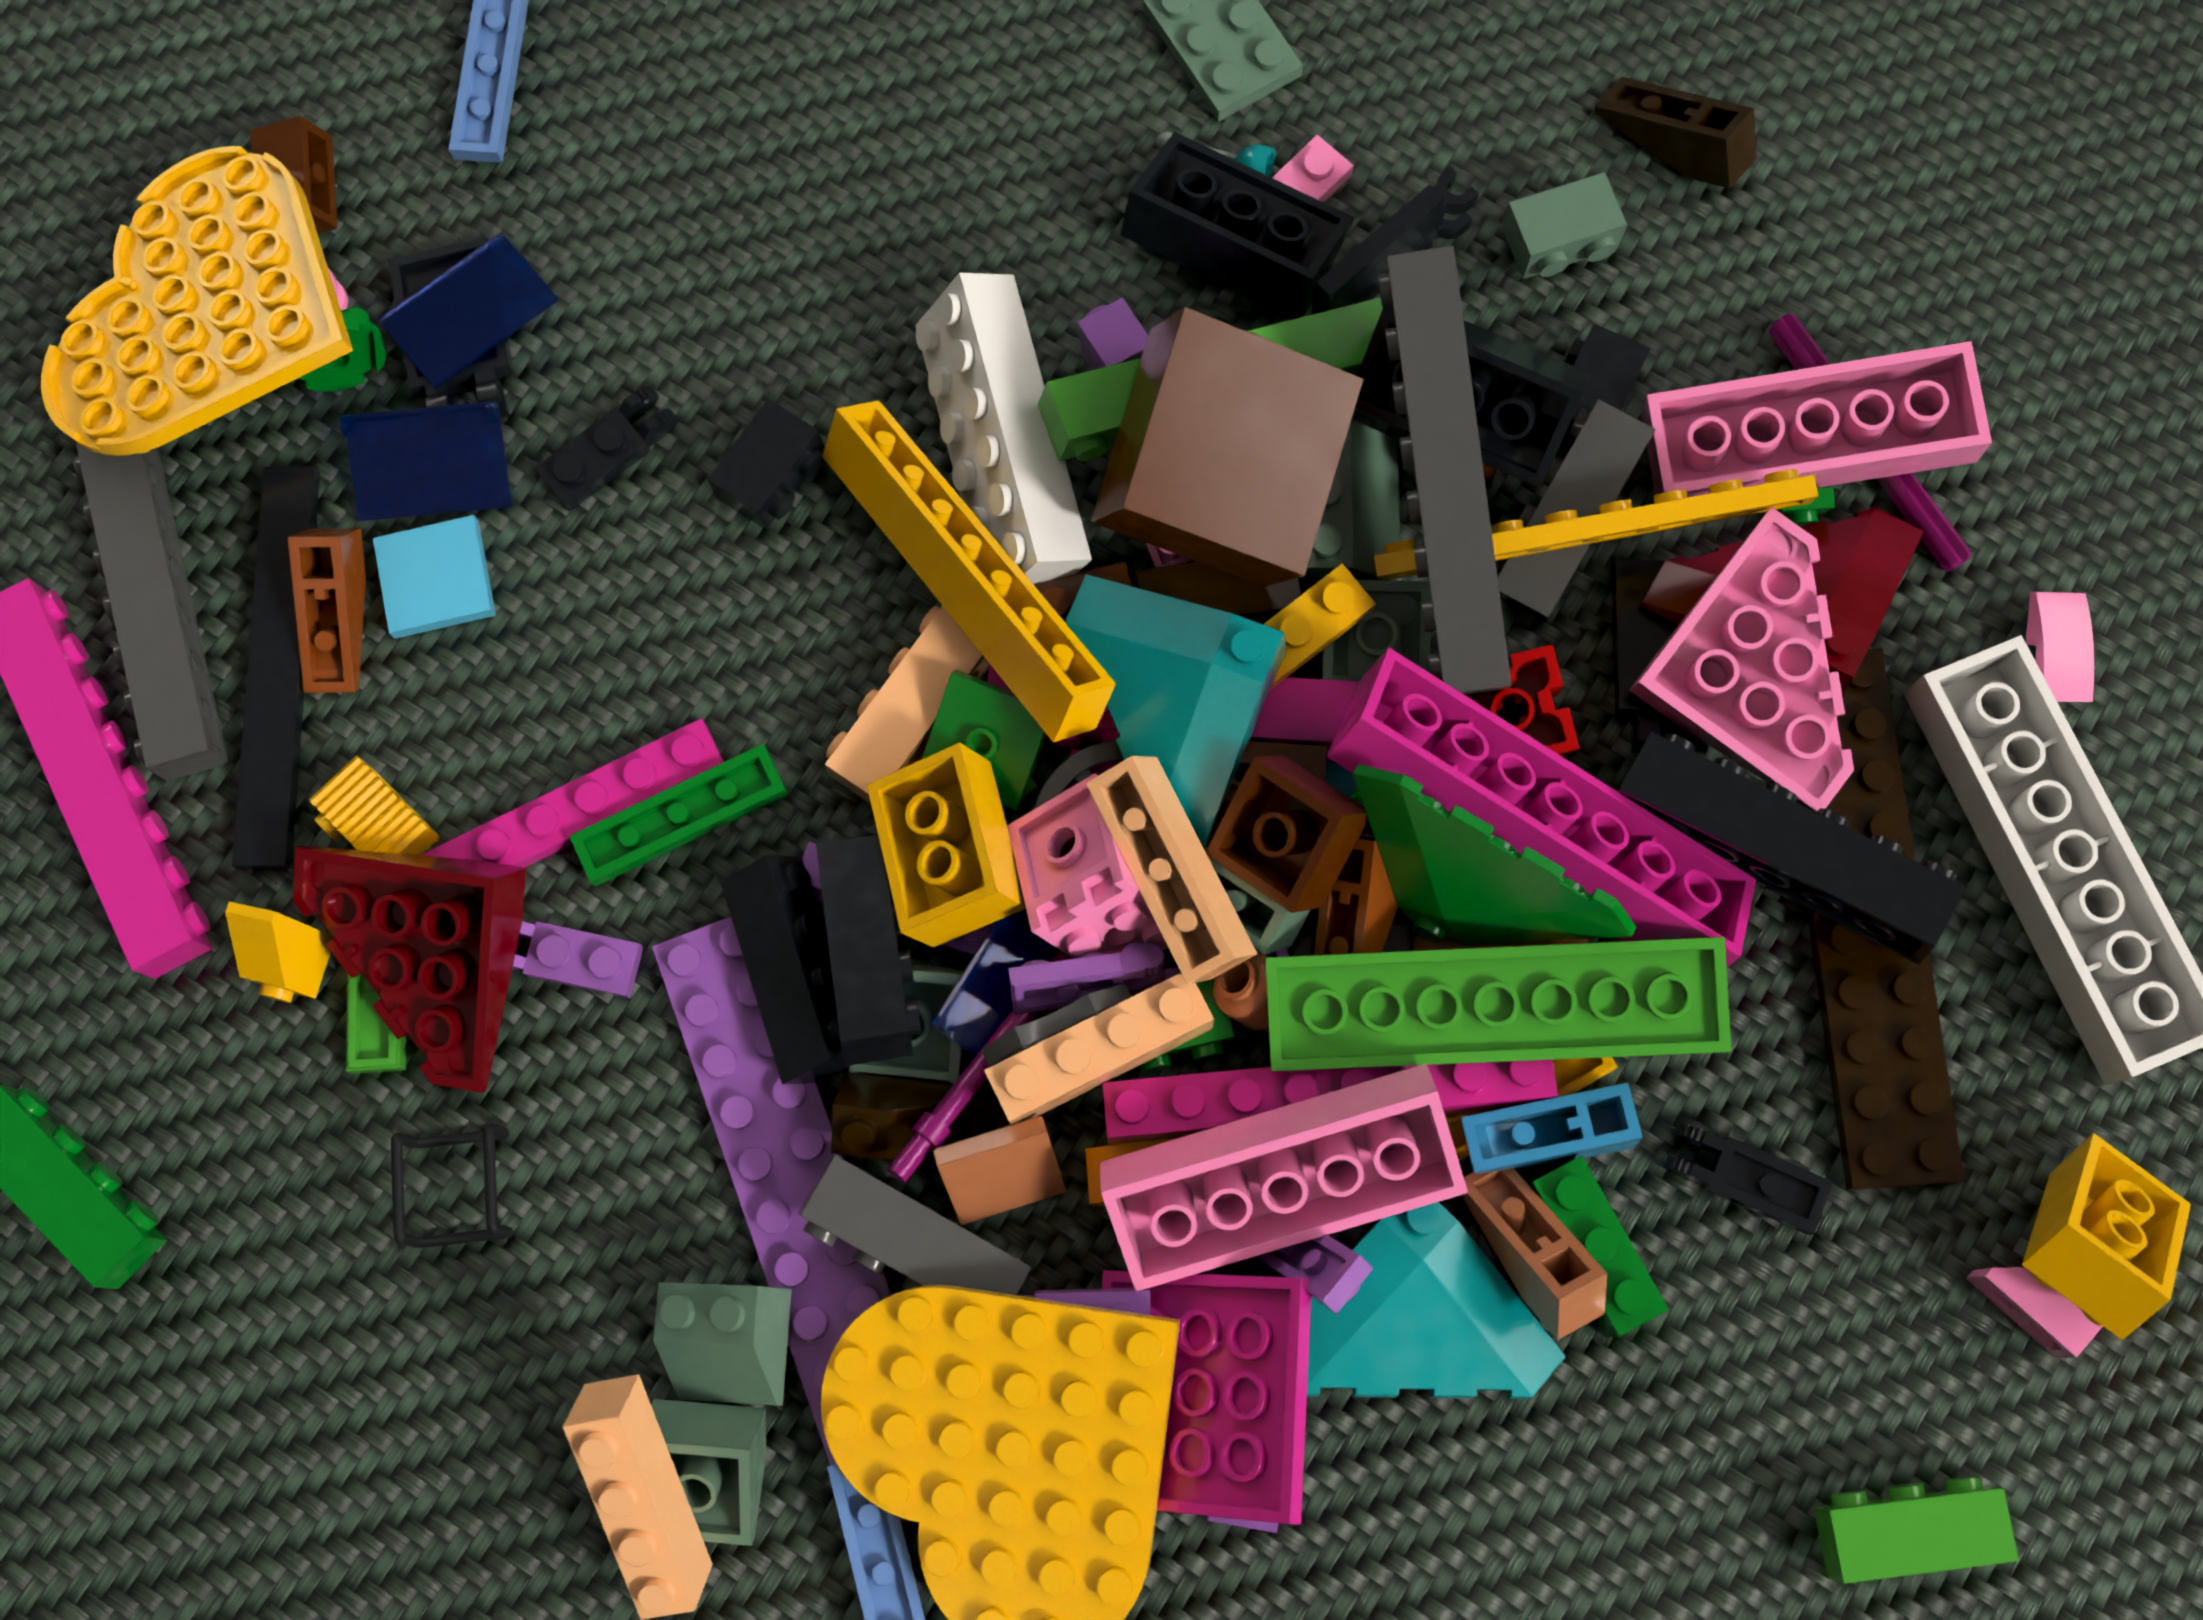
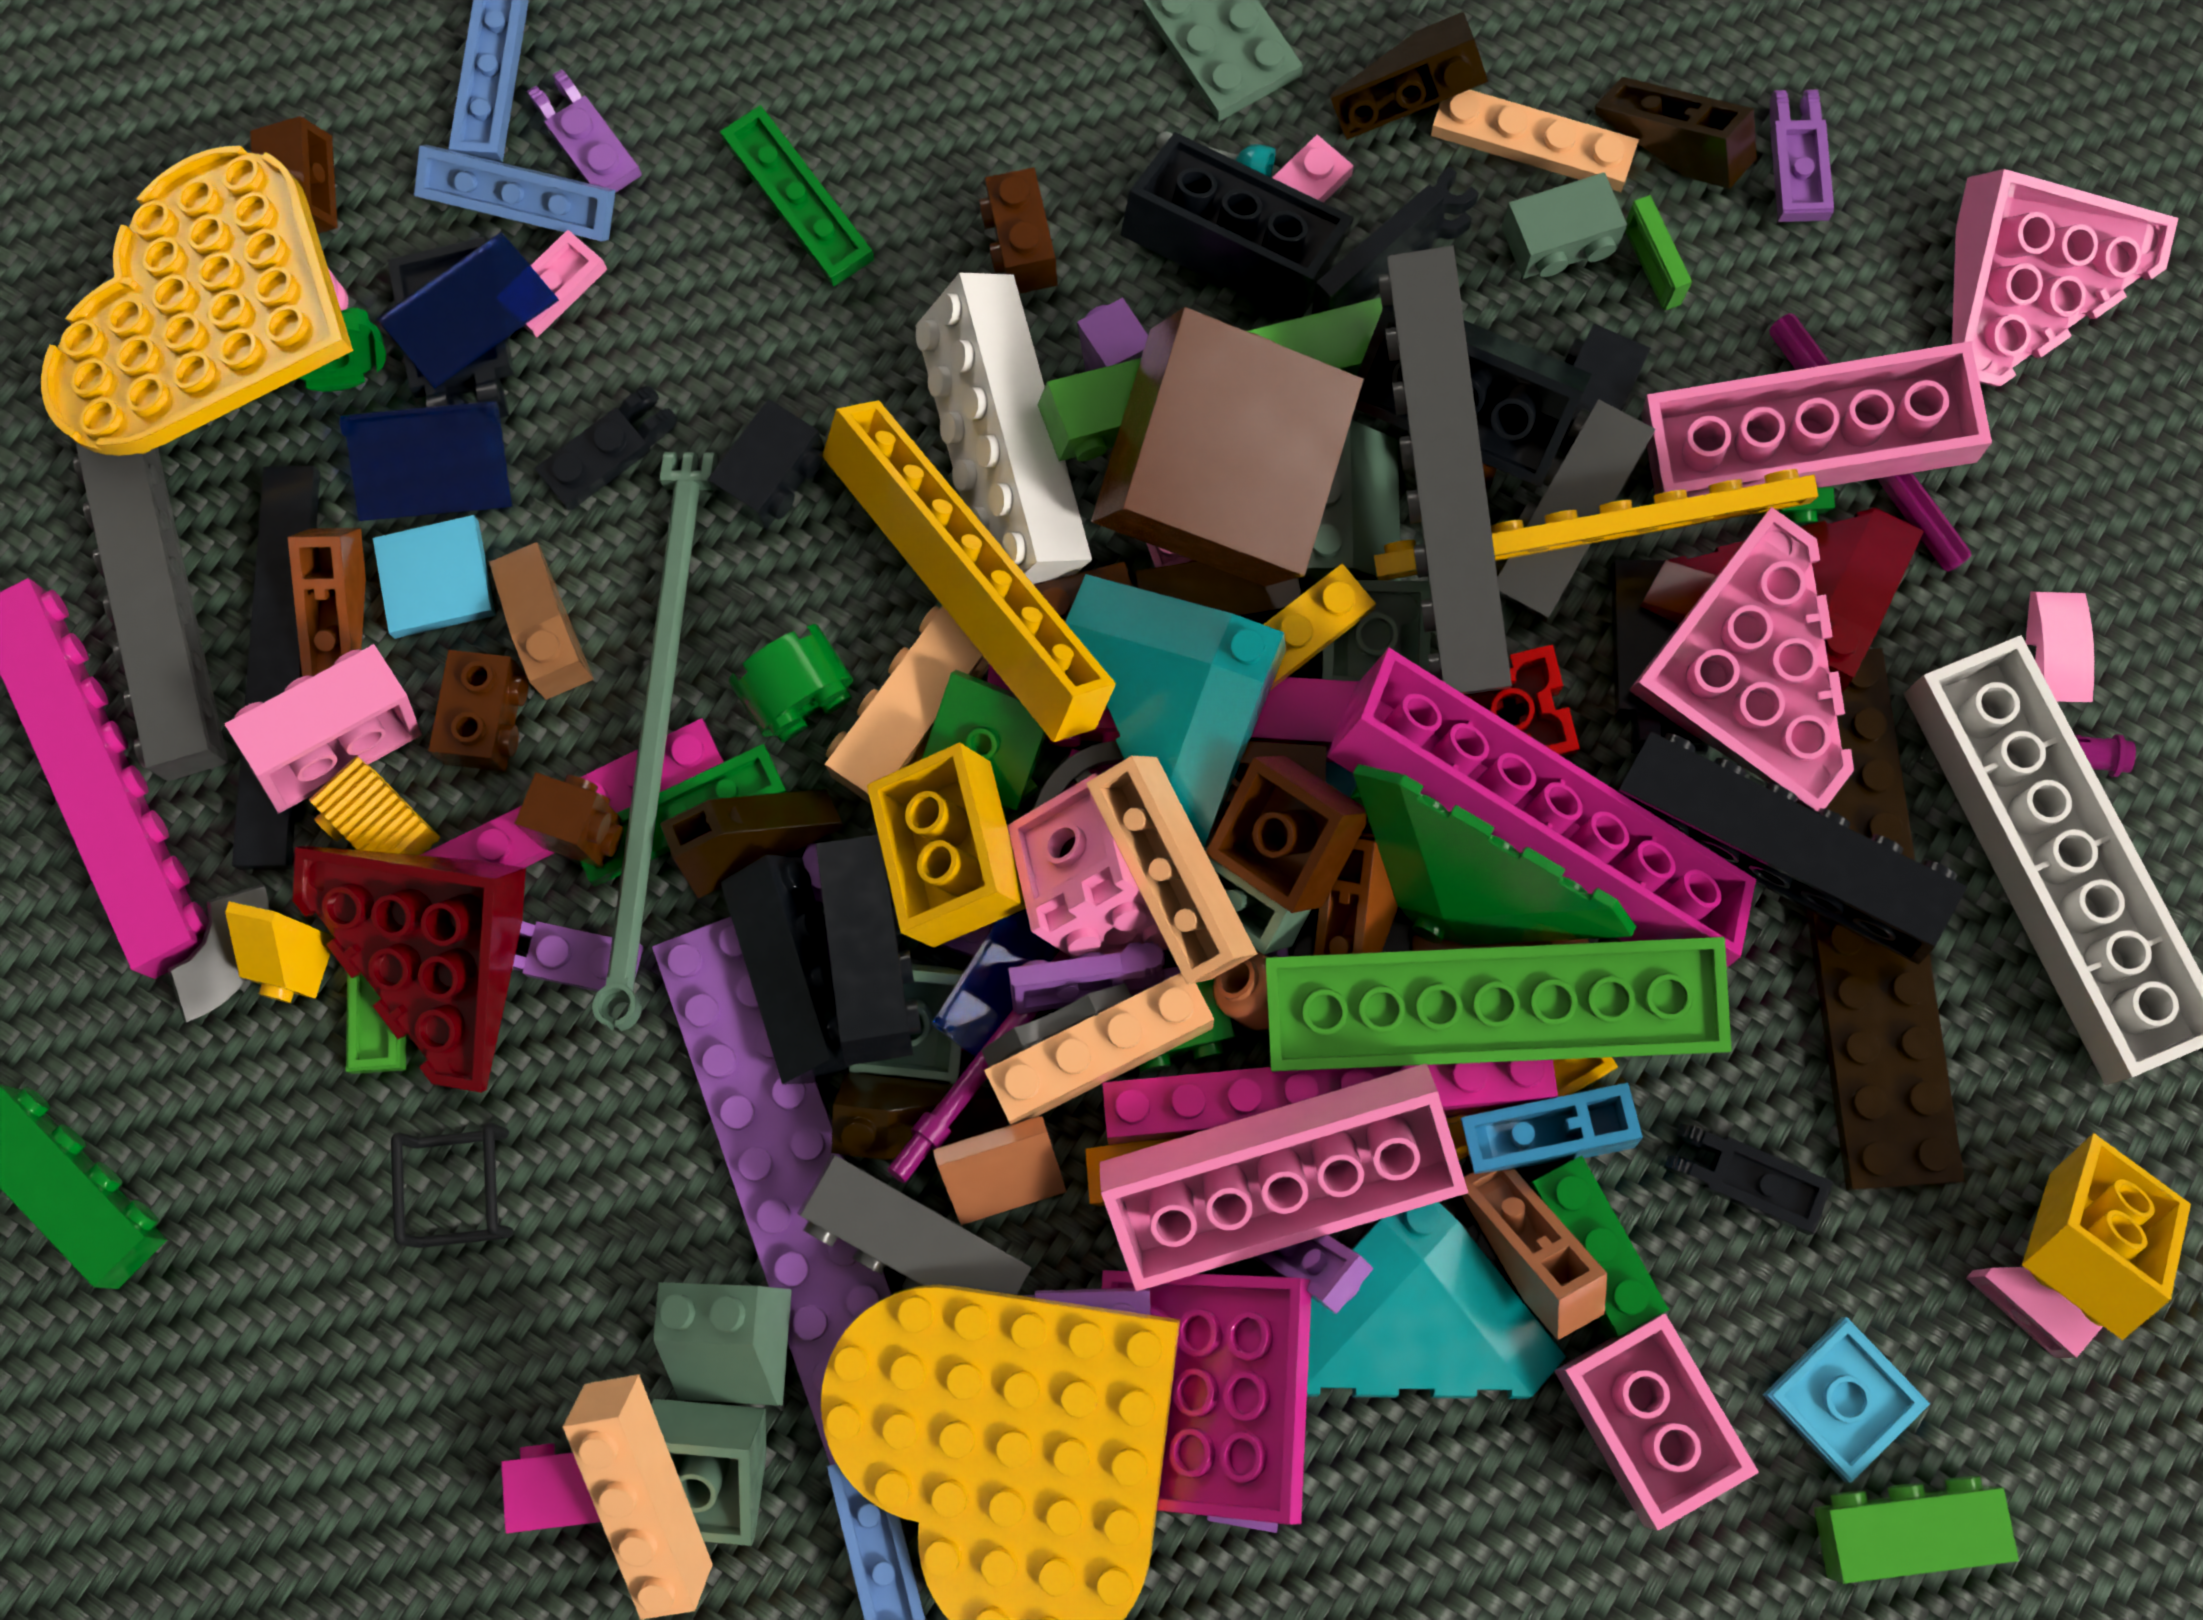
(211, 970): none -> tile
(322, 724): none -> bright pink brick
(478, 711): none -> reddish brown brick
(514, 192): none -> medium blue plate
(539, 622): none -> medium nougat slope
(545, 1491): none -> dark pink brick
(568, 271): none -> bright pink plate
(570, 819): none -> reddish brown brick
(586, 137): none -> medium lavender hinge
(653, 737): none -> sand green hinge
(736, 831): none -> dark brown slope
(792, 682): none -> green brick
(797, 195): none -> green plate
(1020, 228): none -> reddish brown brick
(1411, 76): none -> dark brown slope
(1534, 137): none -> light nougat plate
(1656, 1422): none -> bright pink brick
(1657, 253): none -> bright green tile
(1800, 159): none -> medium lavender hinge
(1846, 1399): none -> medium azure tile
(2040, 261): none -> bright pink slope
(2109, 754): none -> magenta pin

